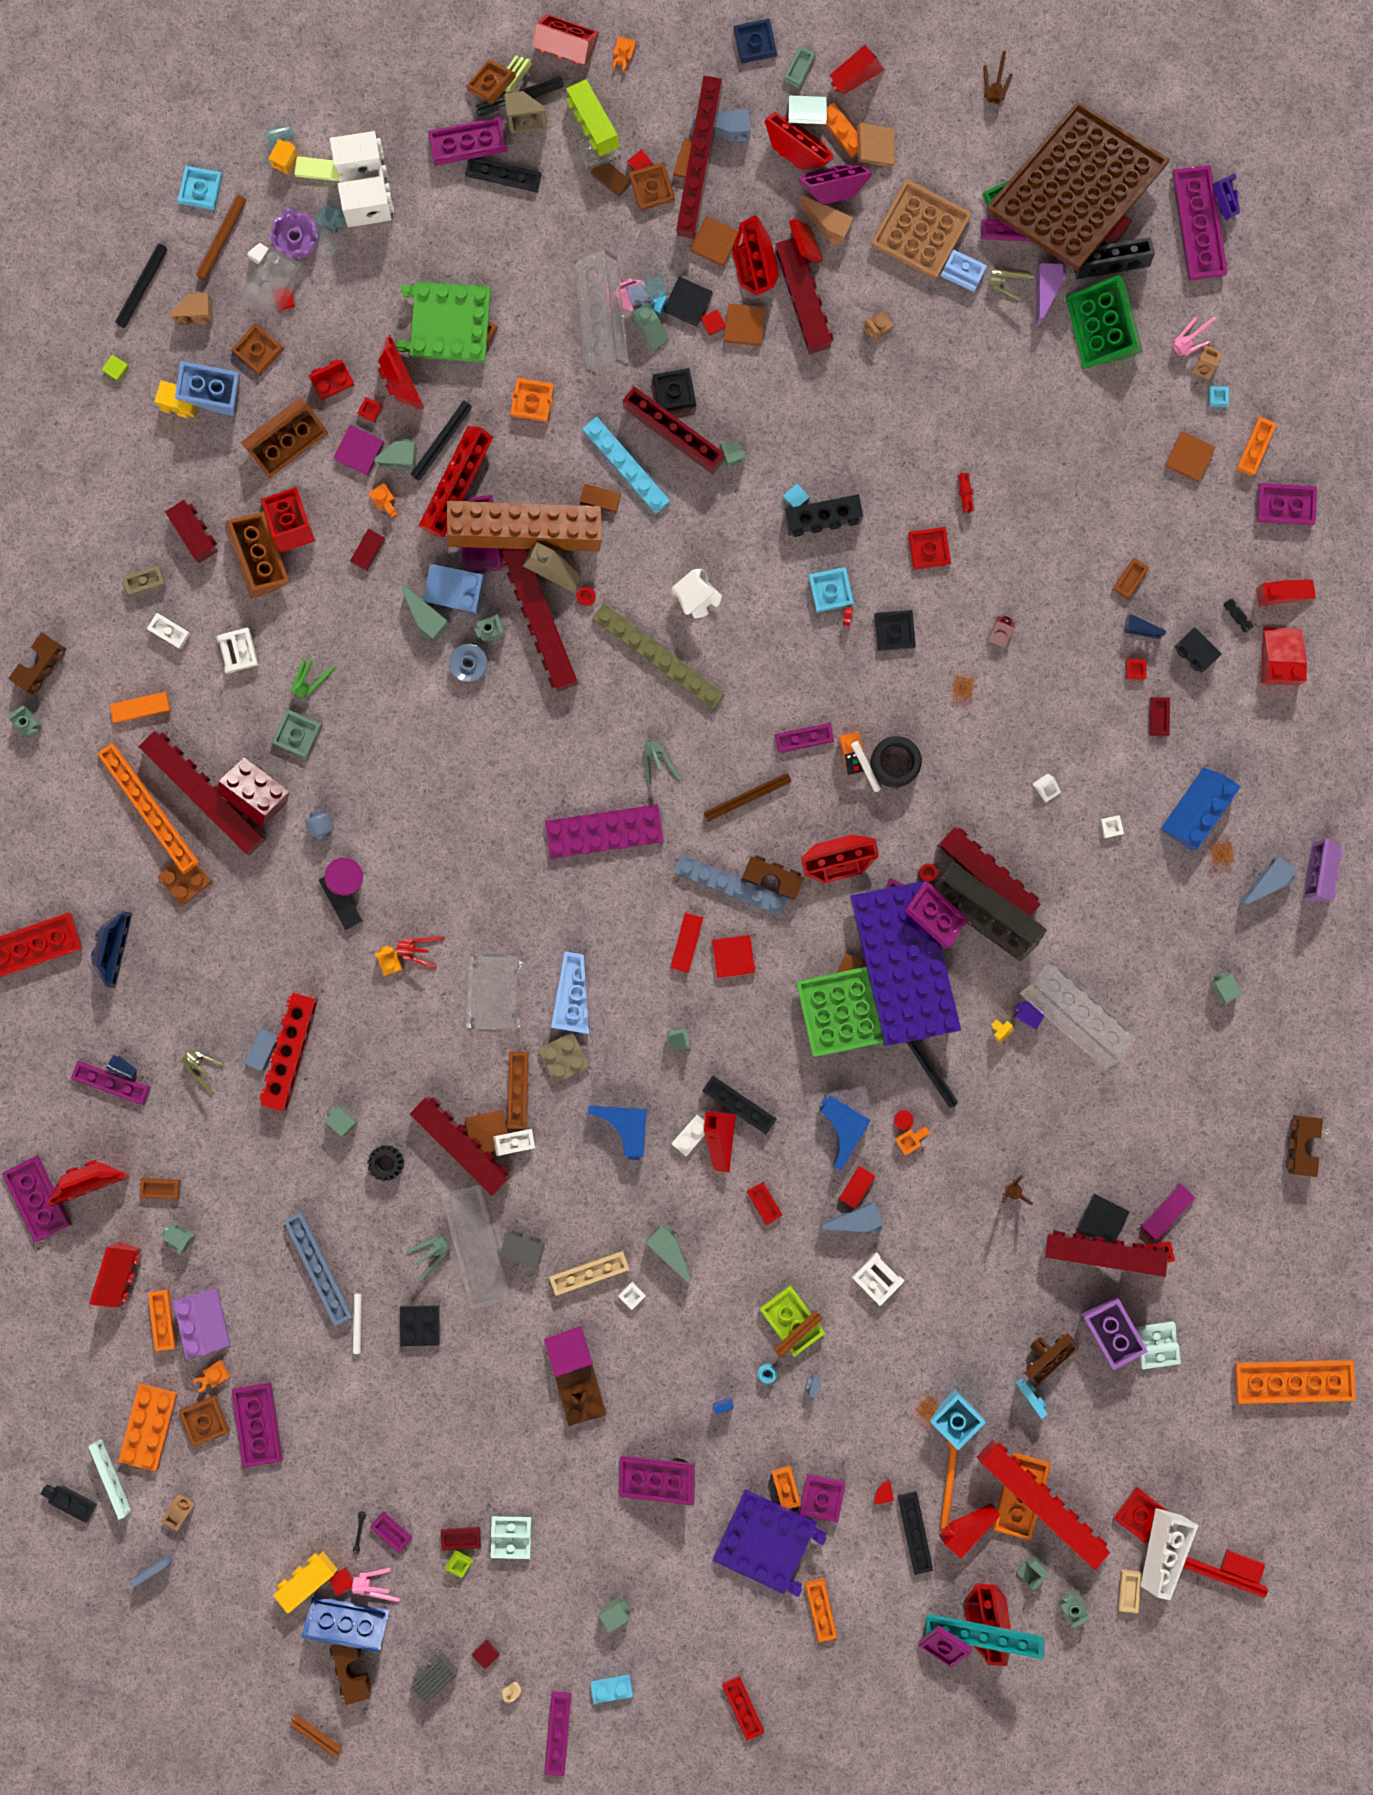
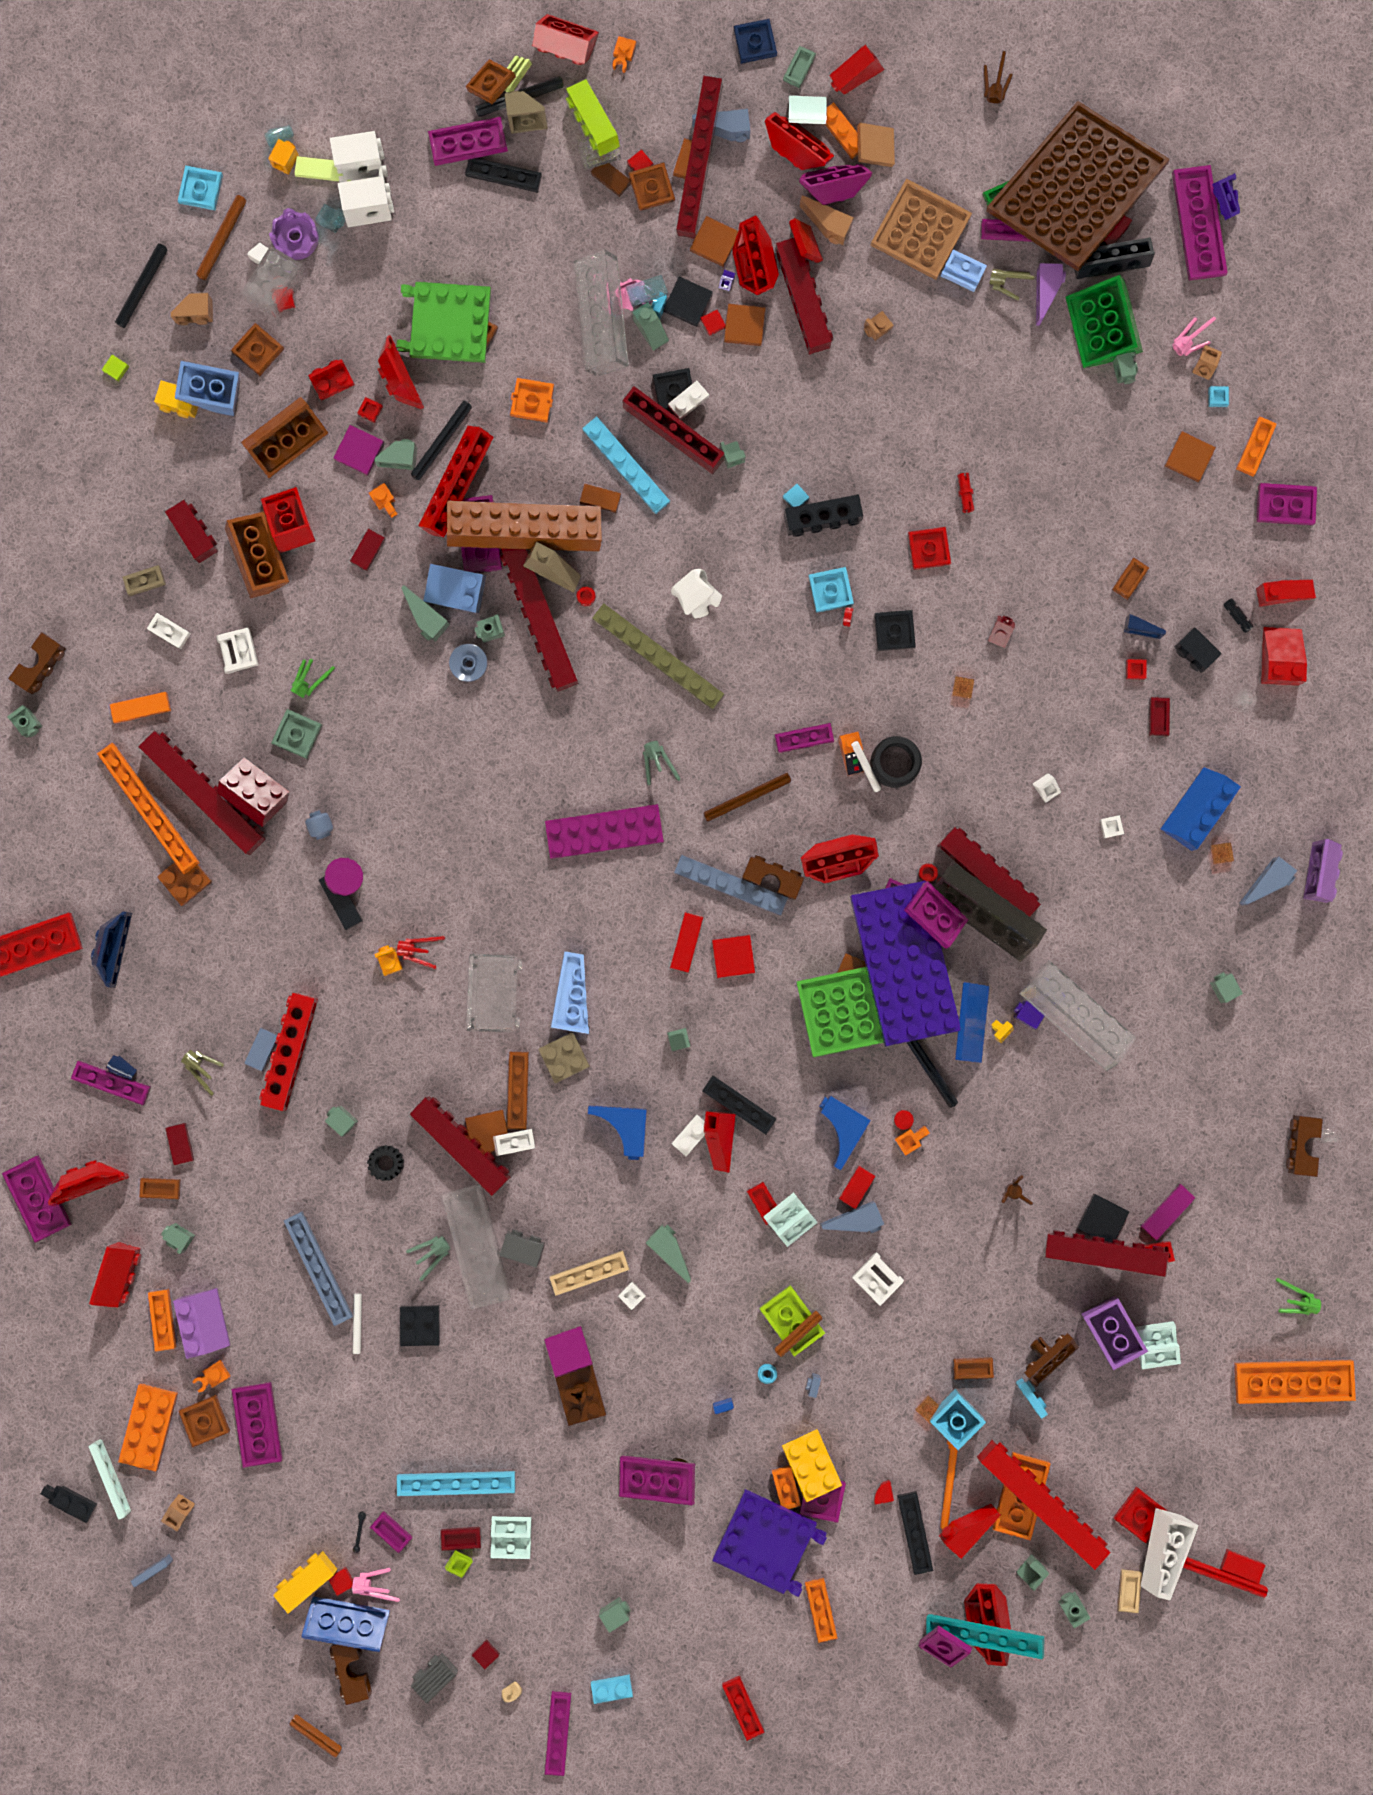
(179, 1144): none -> dark red tile
(456, 1483): none -> medium azure plate
(688, 400): none -> white plate
(727, 280): none -> piece
(790, 1219): none -> light aqua slope
(811, 1465): none -> yellow plate
(972, 1022): none -> blue tile
(973, 1368): none -> dark orange tile
(1125, 368): none -> sand green brick
(1307, 1304): none -> bright green plant

